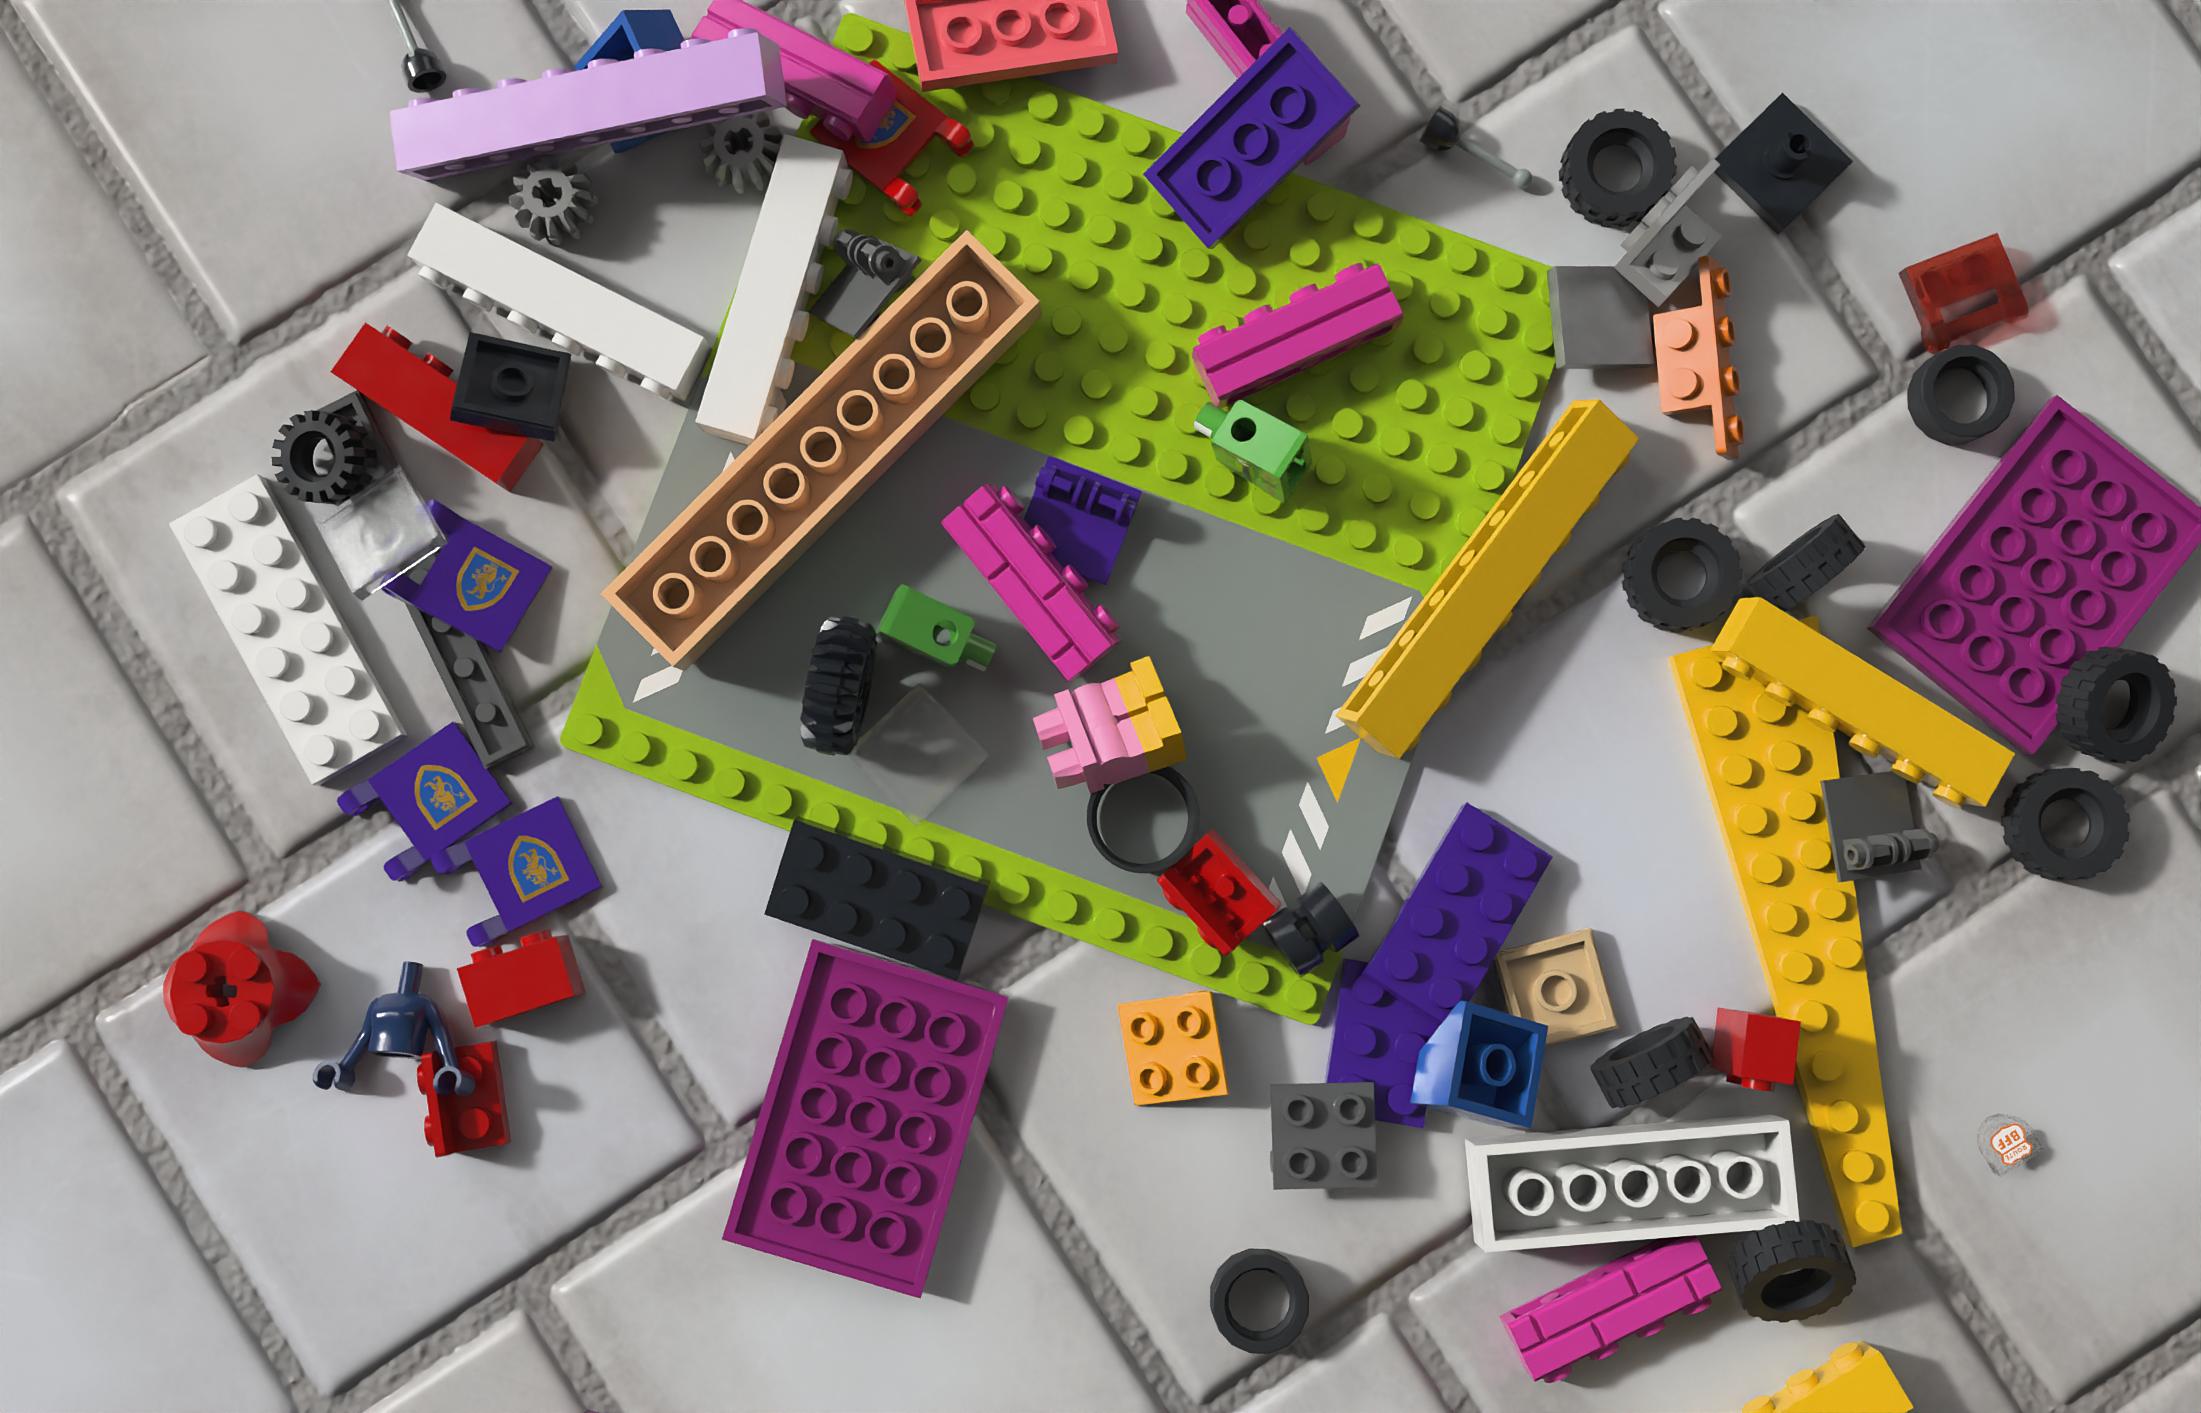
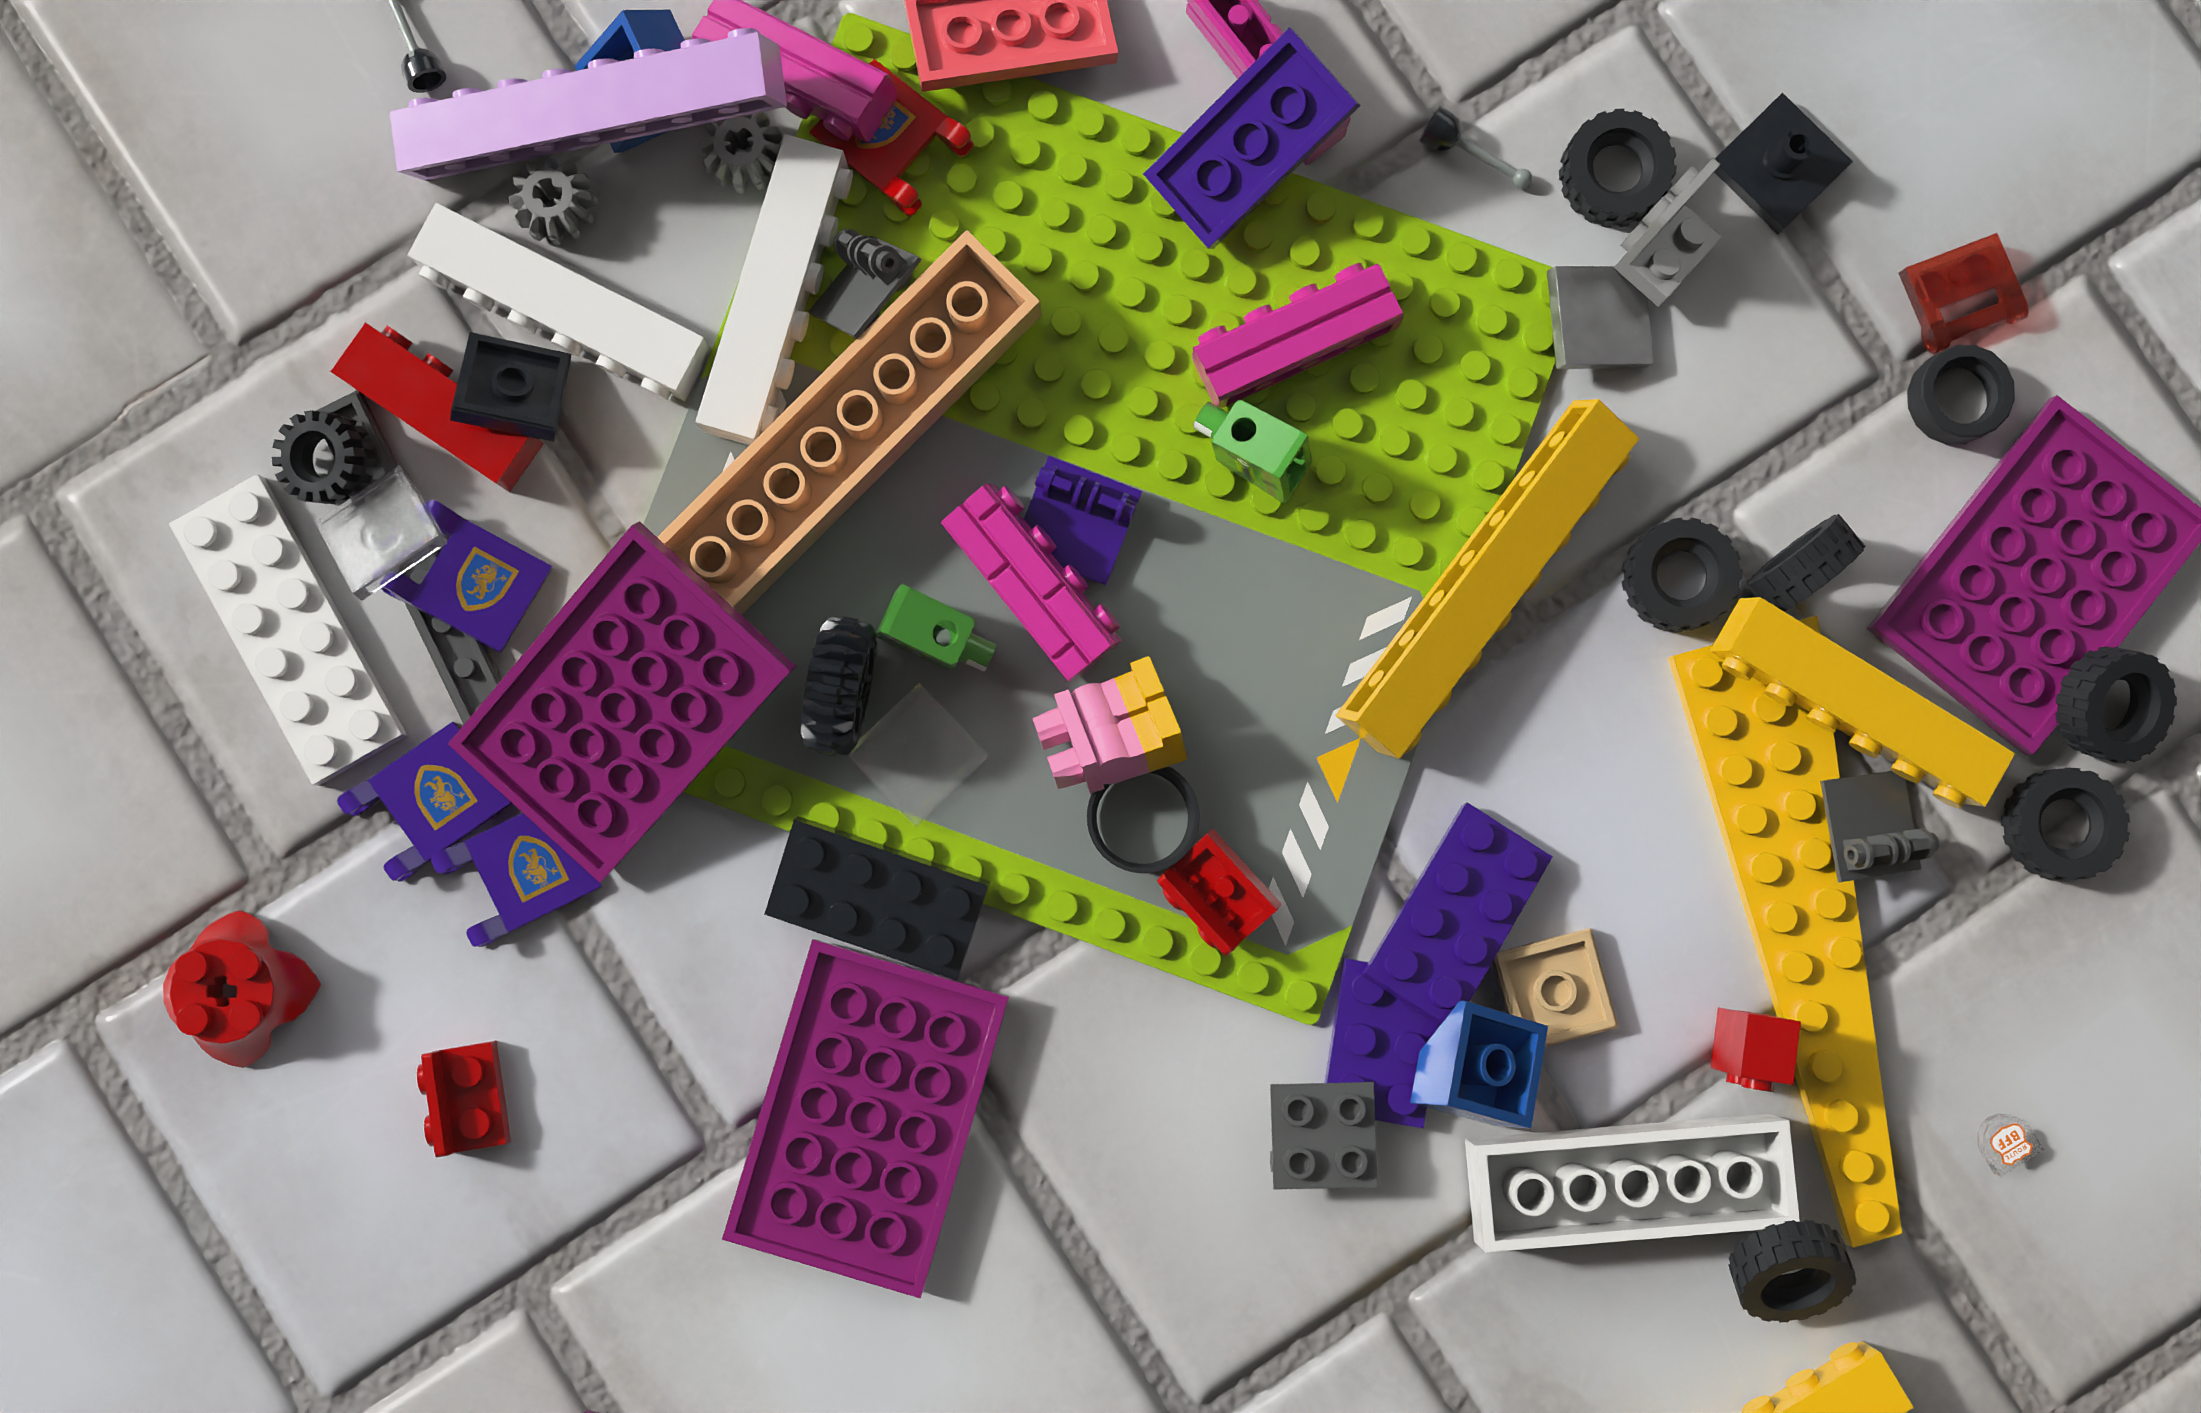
(398, 1029): dark blue piece -> none
(520, 980): red brick -> none
(621, 702): none -> magenta plate
(1173, 1048): light orange hinge -> none
(1259, 1341): black tyre -> none
(1326, 920): black wheel -> none
(1609, 1305): dark pink brick -> none
(1652, 1062): black tyre -> none
(1696, 359): bracket -> none

